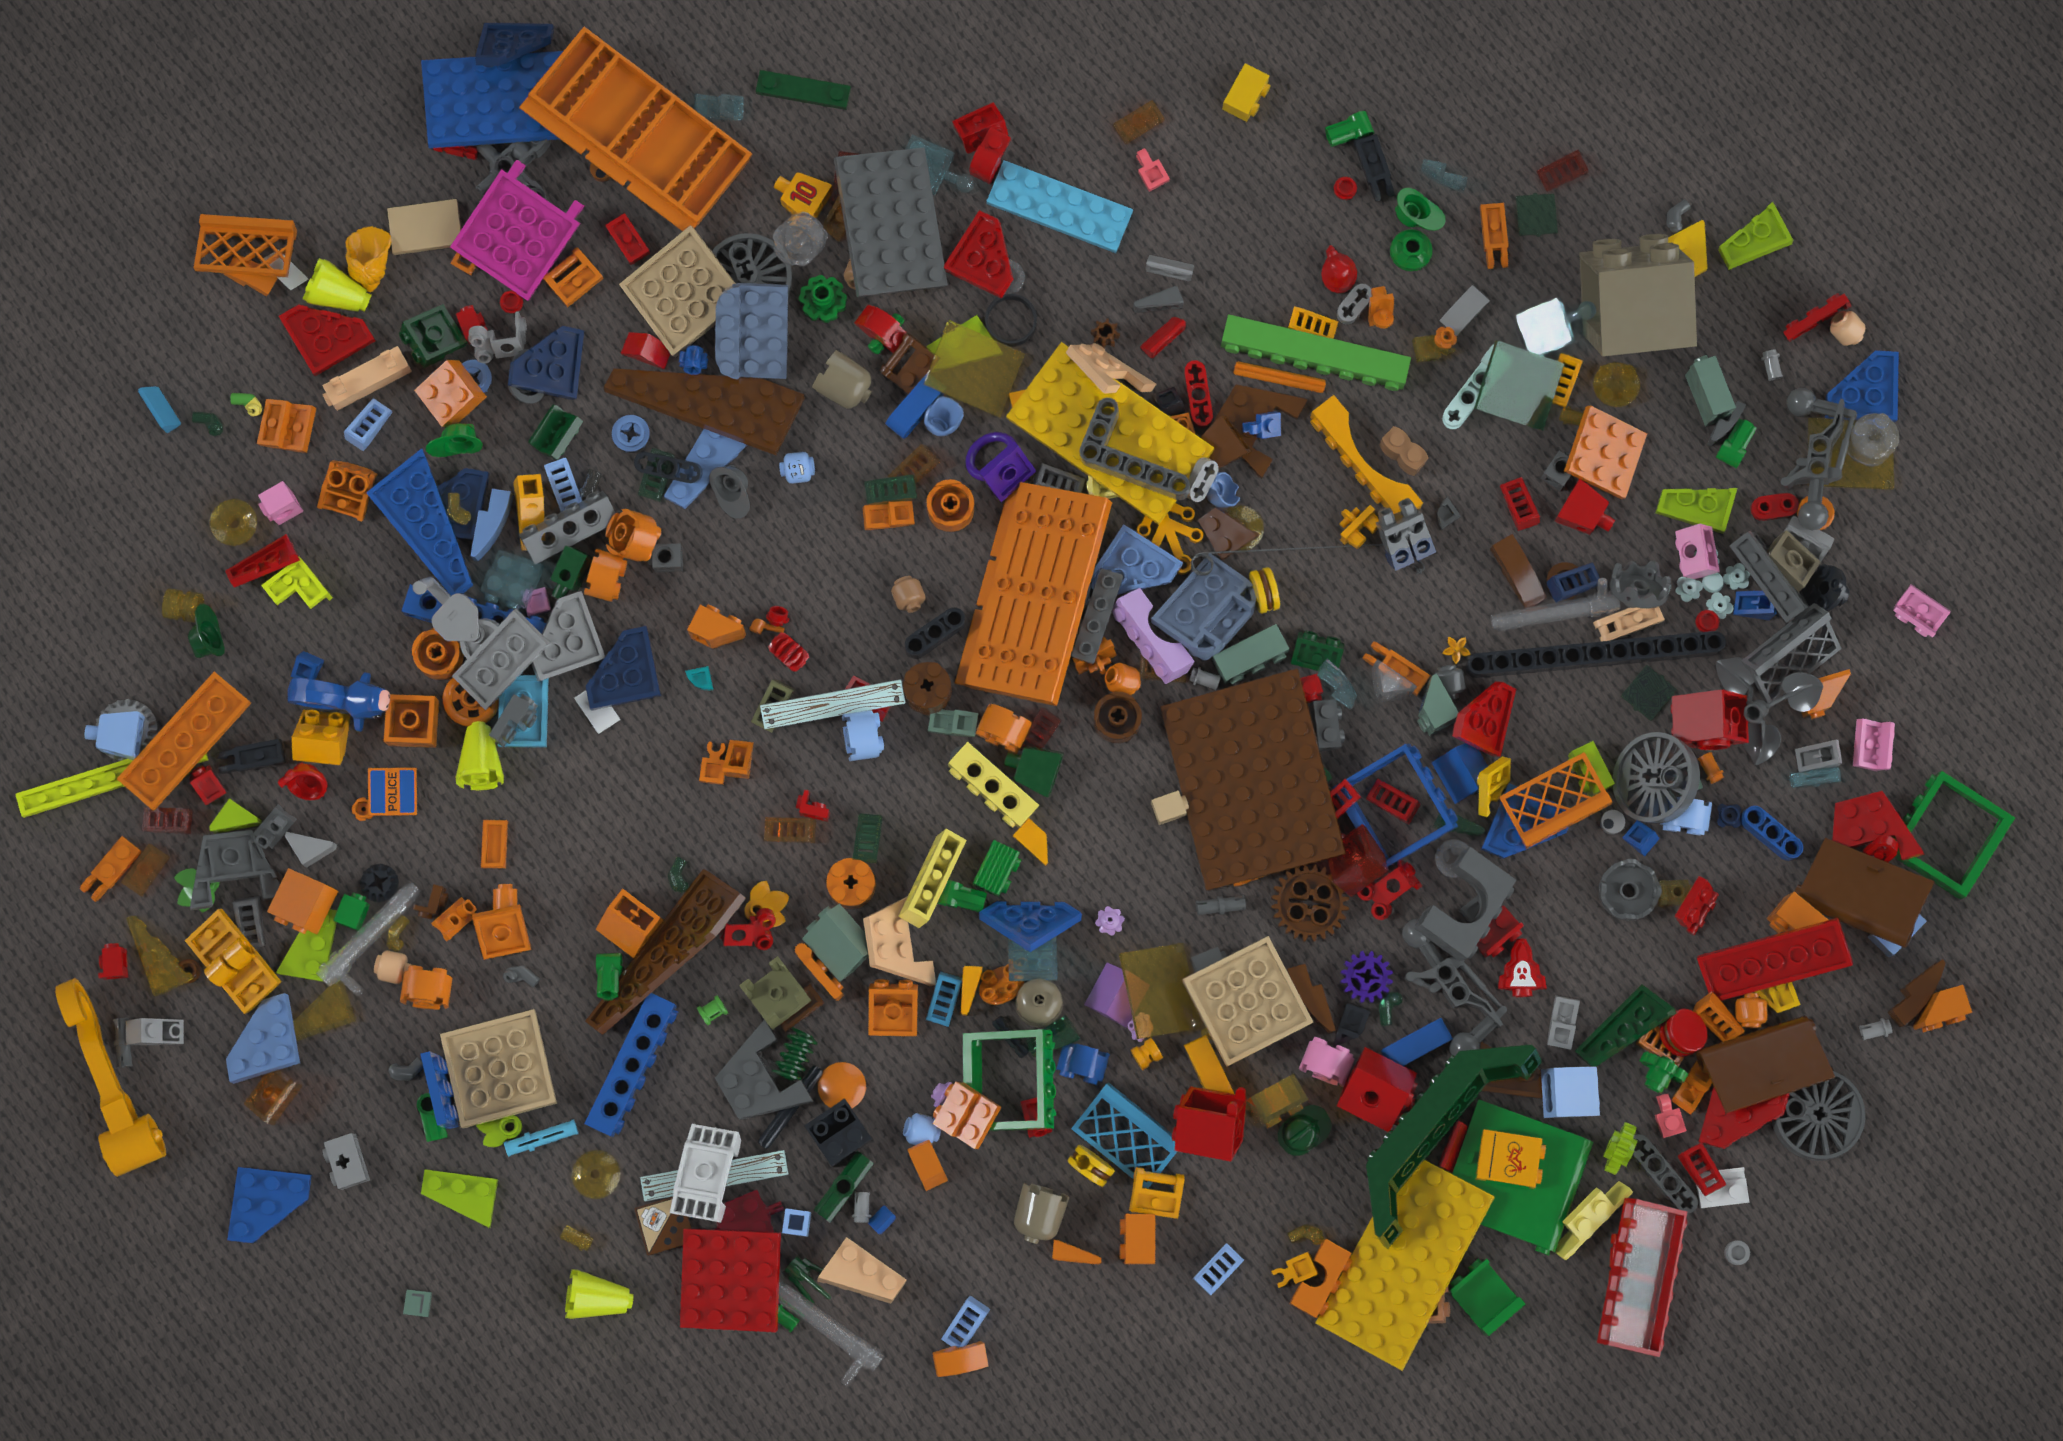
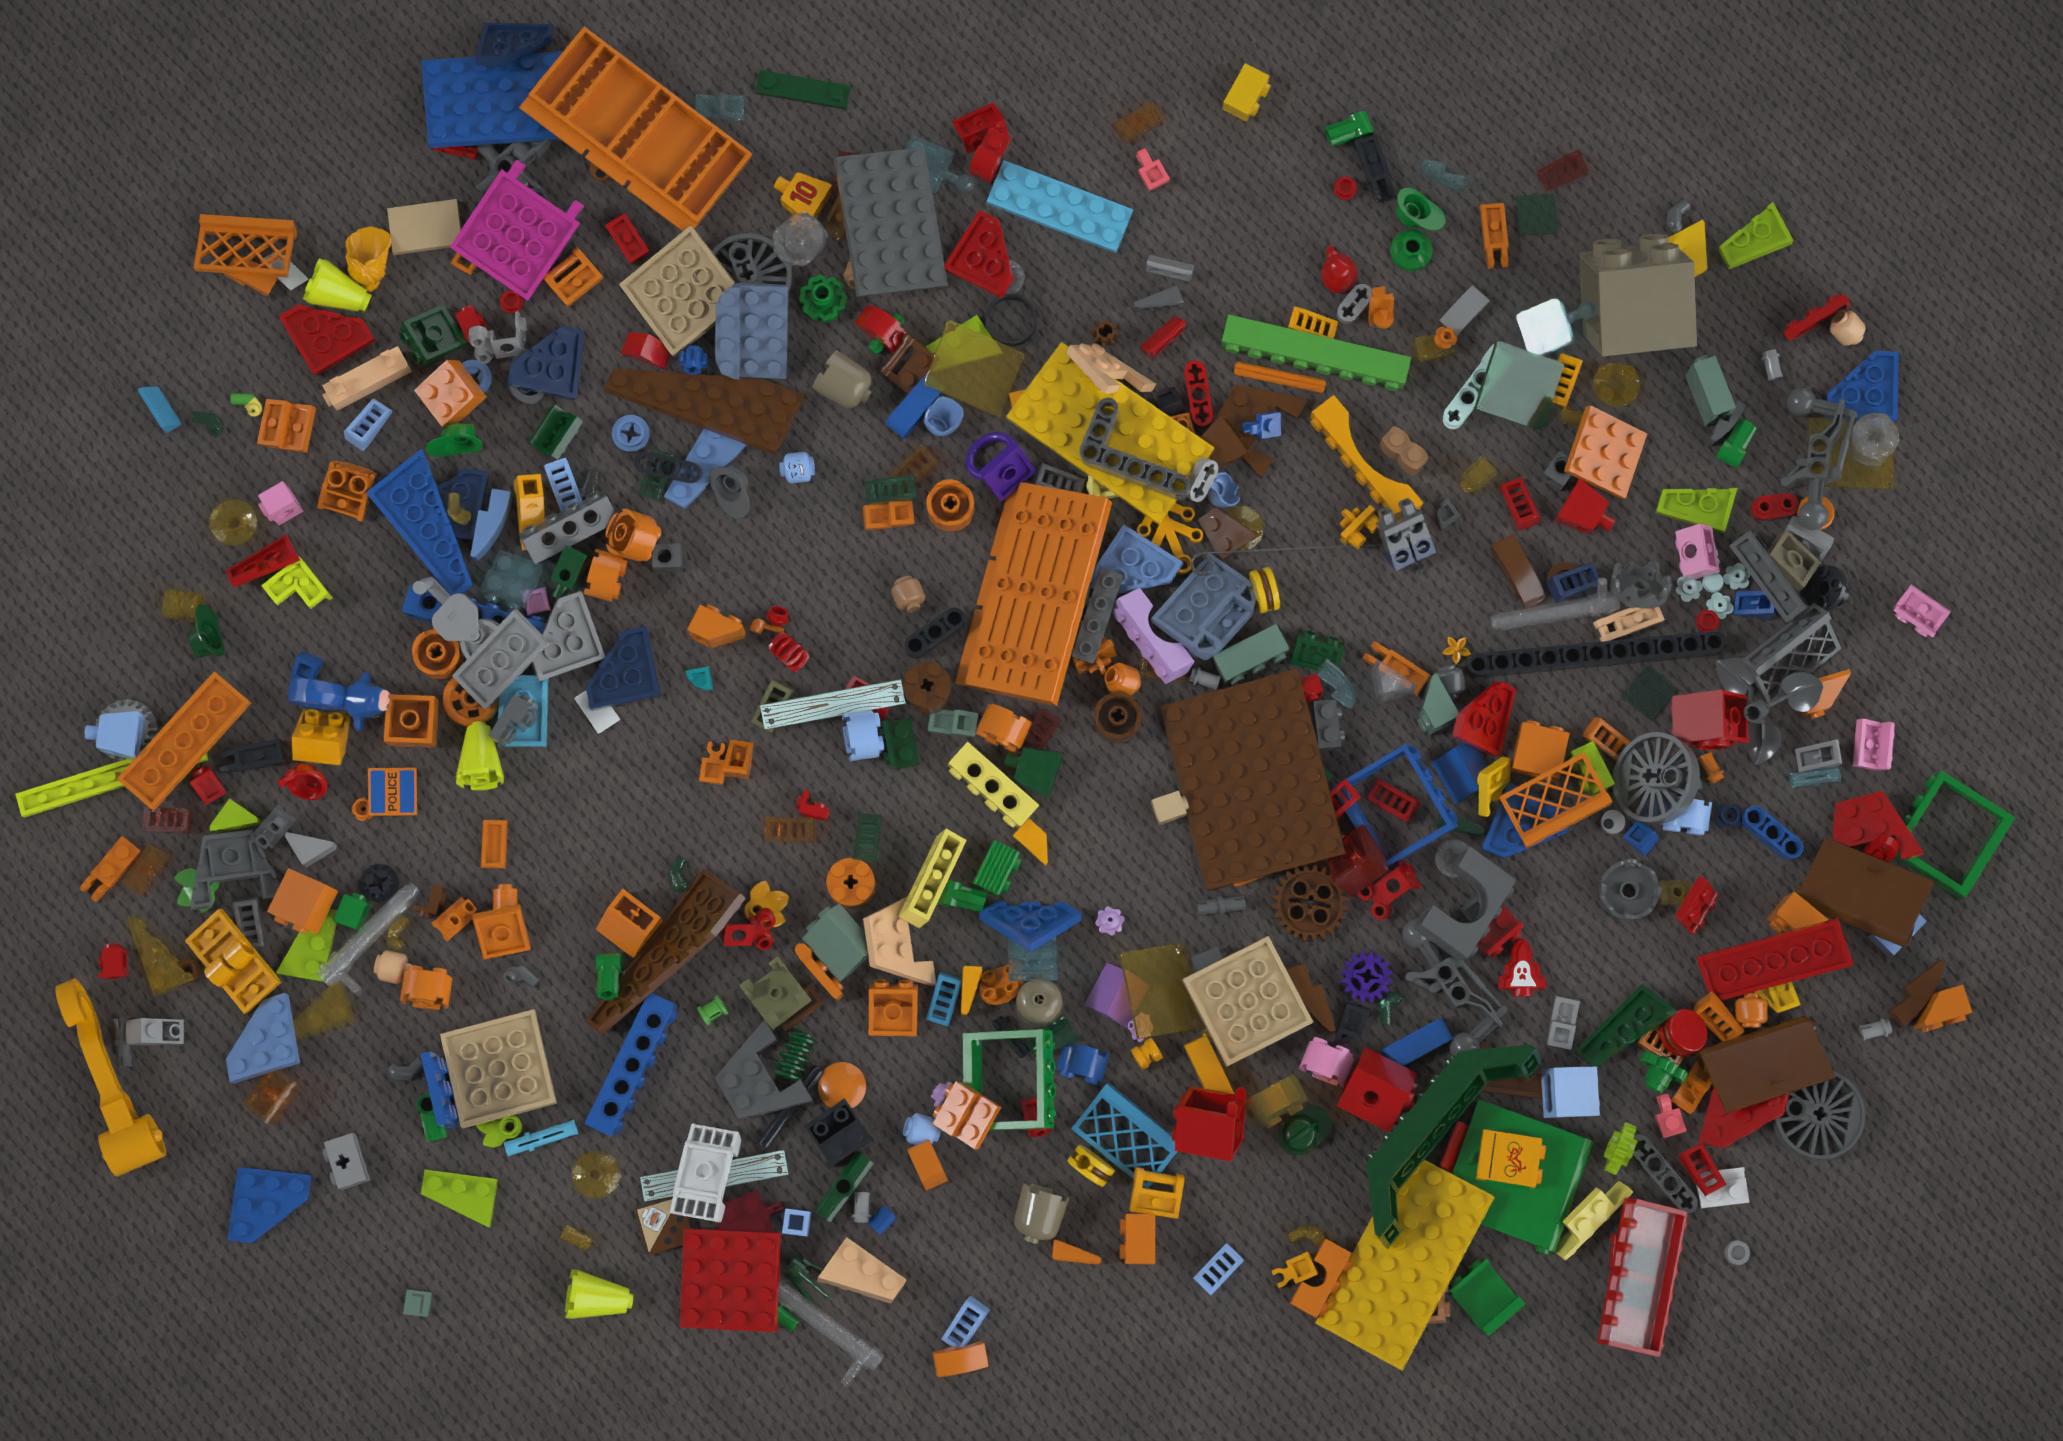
(900, 744): none -> dark green bracket
(1477, 476): none -> clear yellow brick
(1539, 750): none -> orange piece
(1592, 729): none -> orange slope

